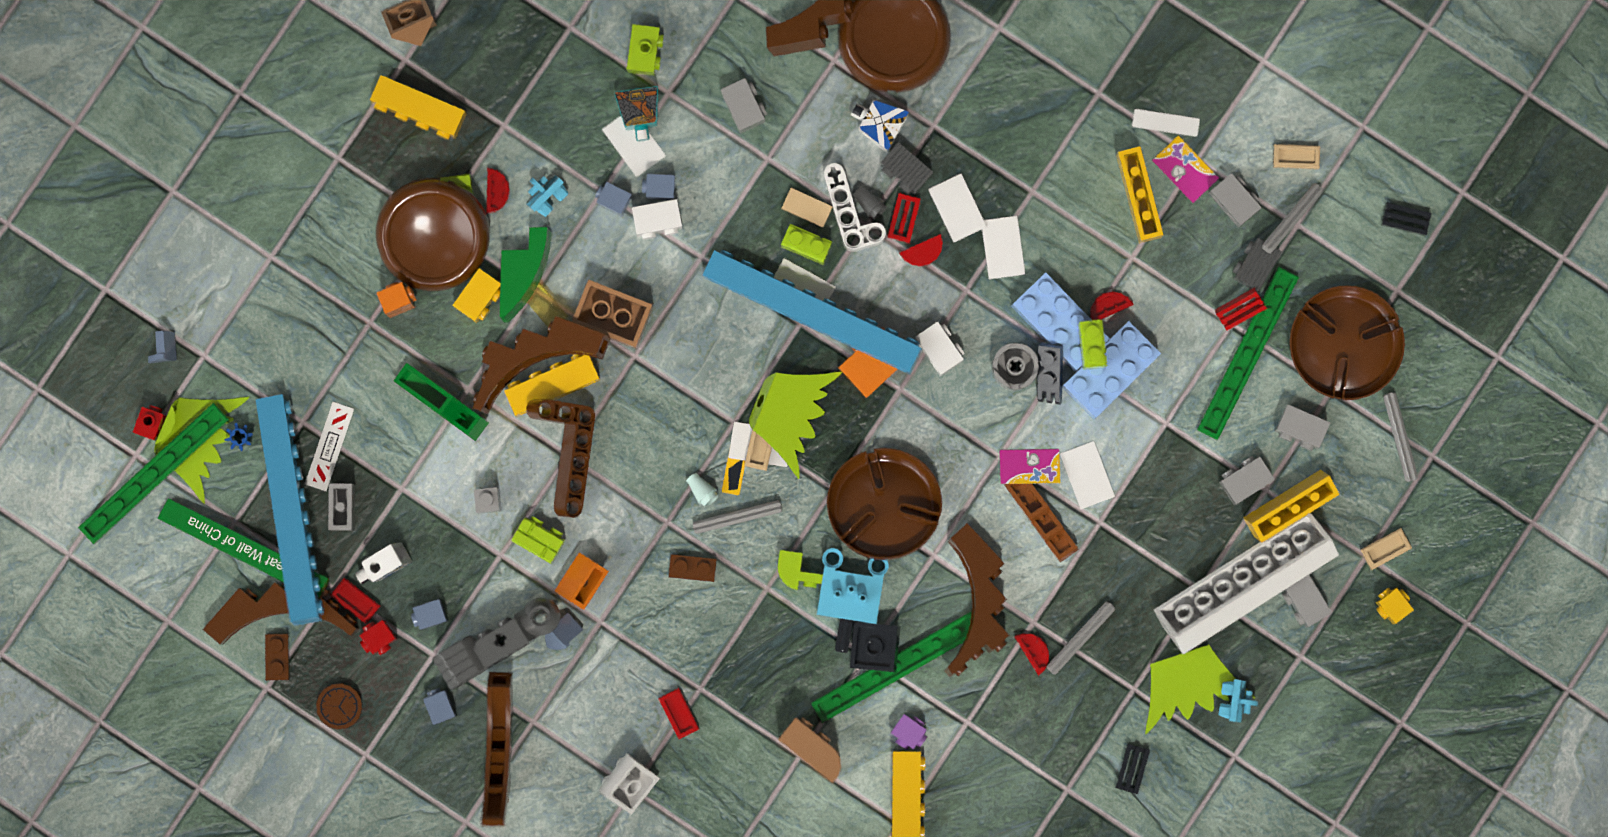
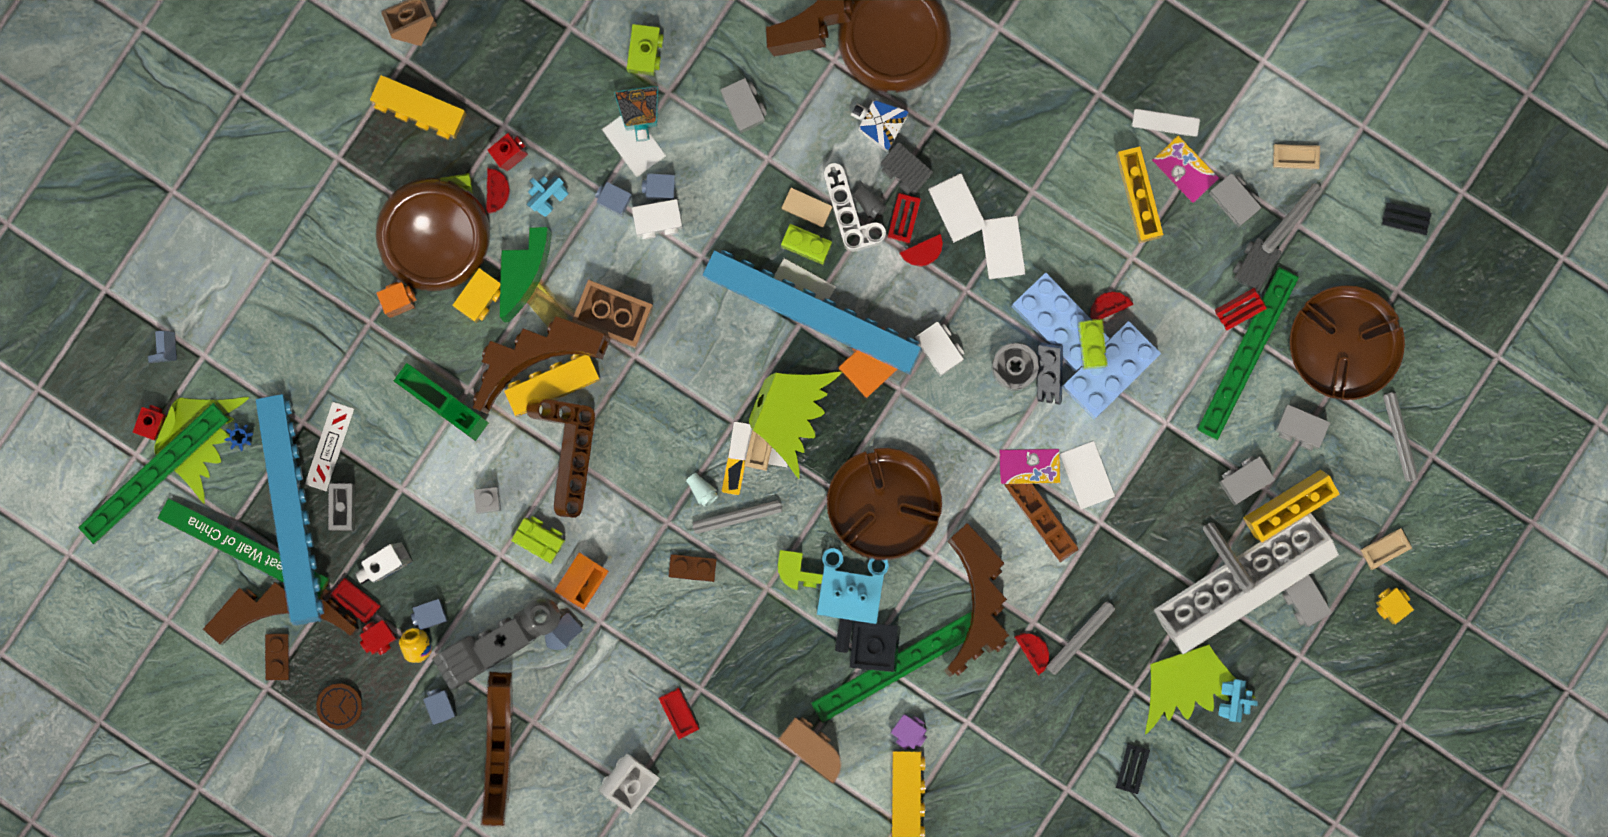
(415, 645): none -> yellow head
(508, 151): none -> red brick
(1228, 557): none -> light grey axle

